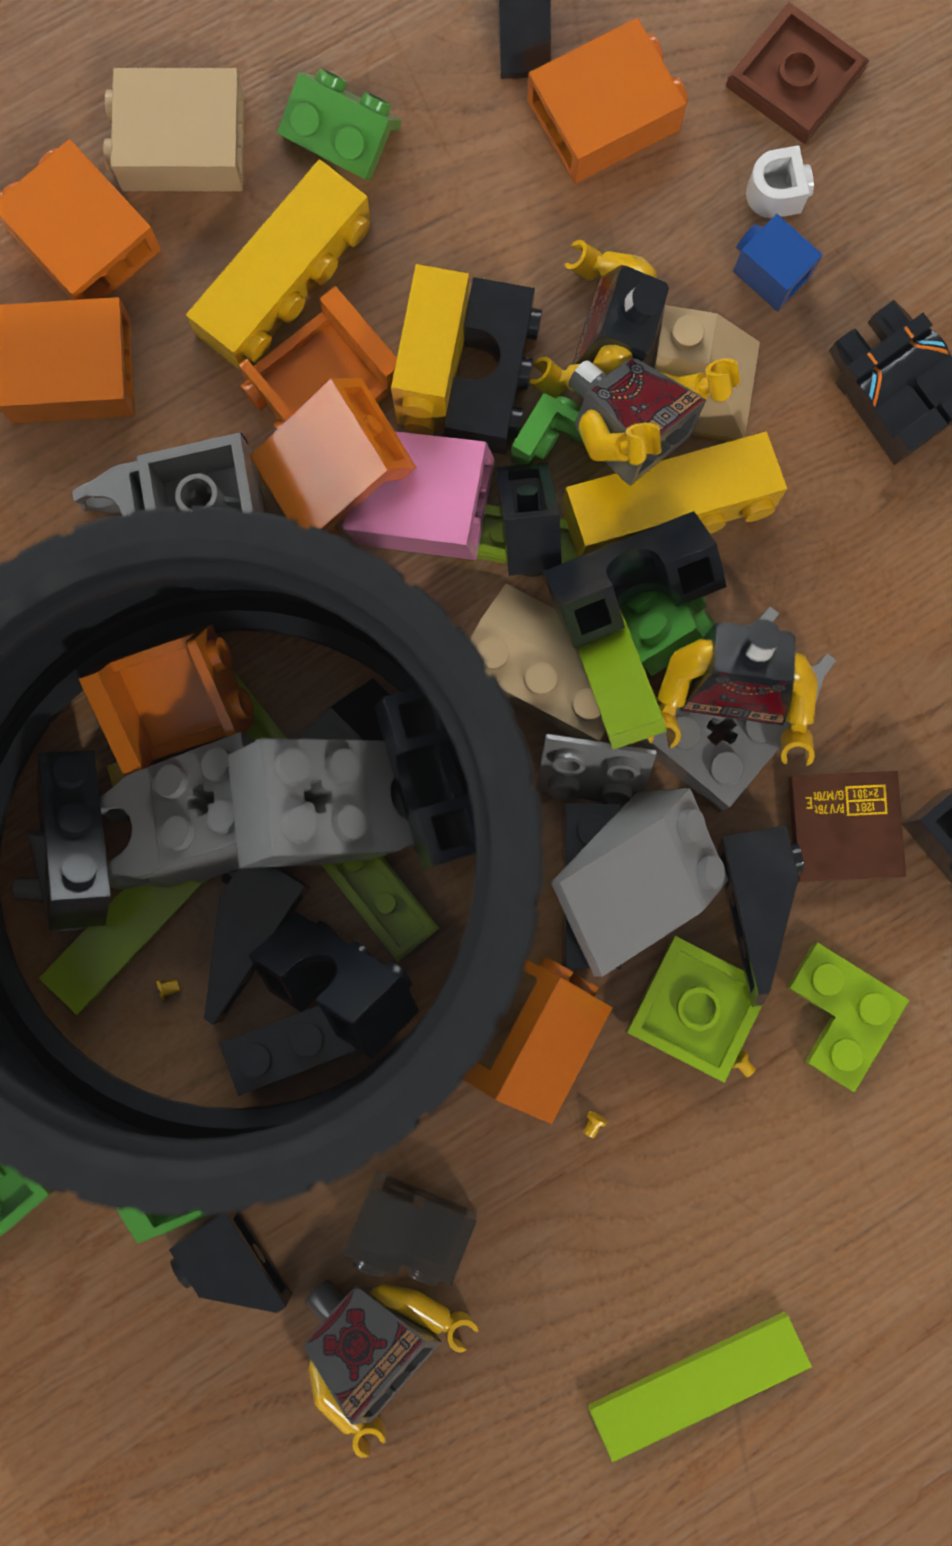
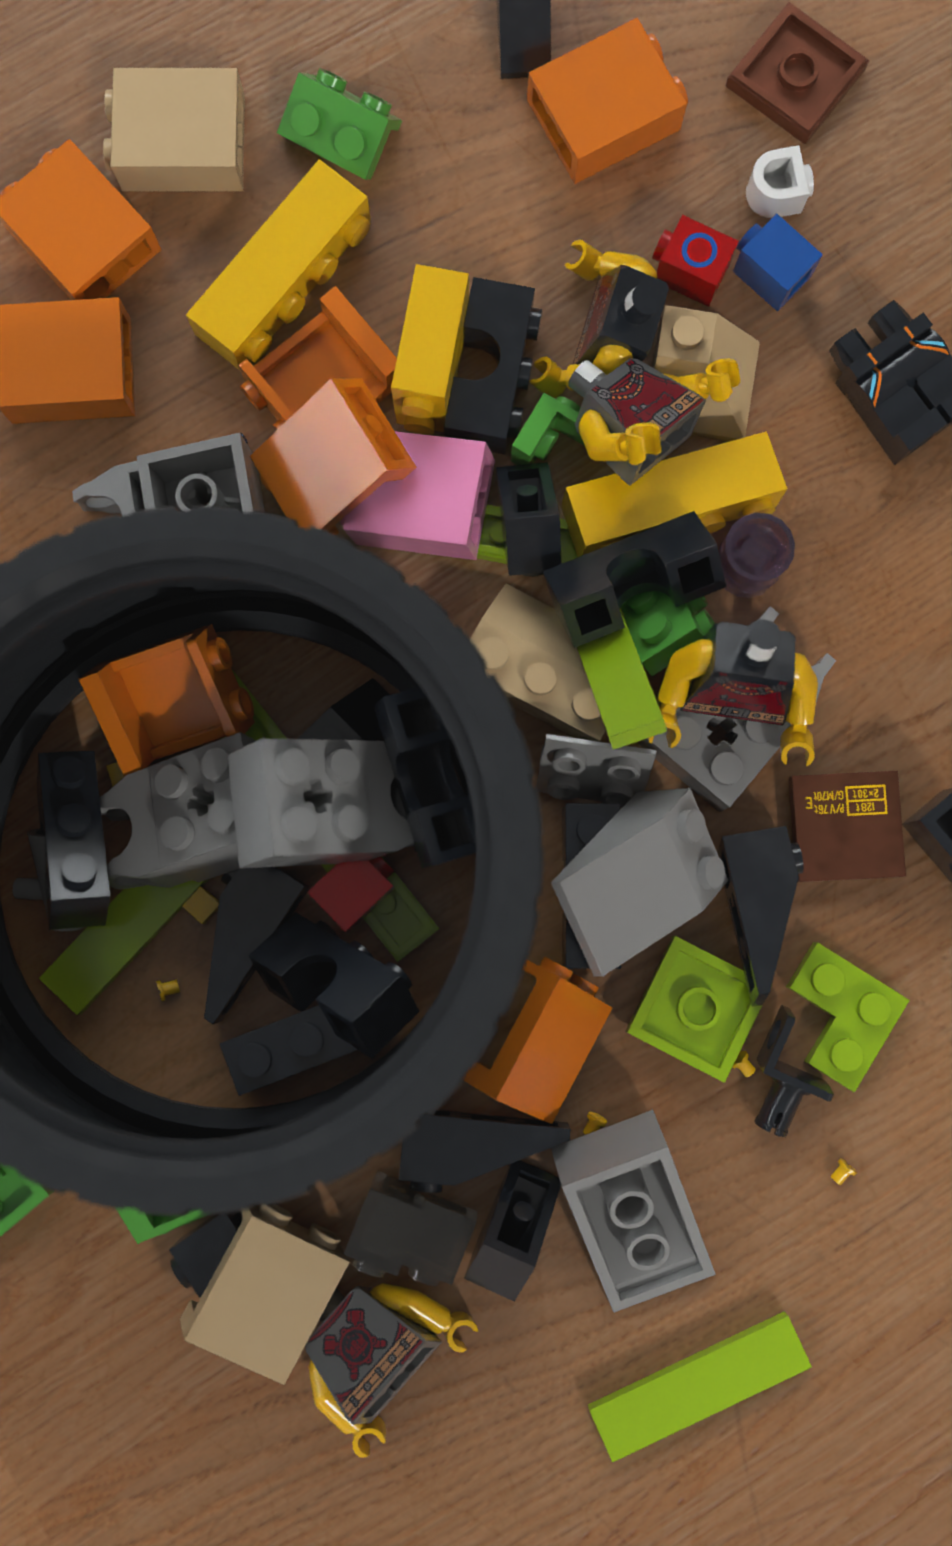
(202, 905): none -> yellow piece
(267, 1292): none -> tan panel
(353, 890): none -> red brick
(464, 1145): none -> black slope
(514, 1230): none -> black slope
(632, 1211): none -> light grey slope
(694, 259): none -> red brick
(756, 554): none -> wheel
(789, 1082): none -> black bracket
(843, 1172): none -> yellow piece

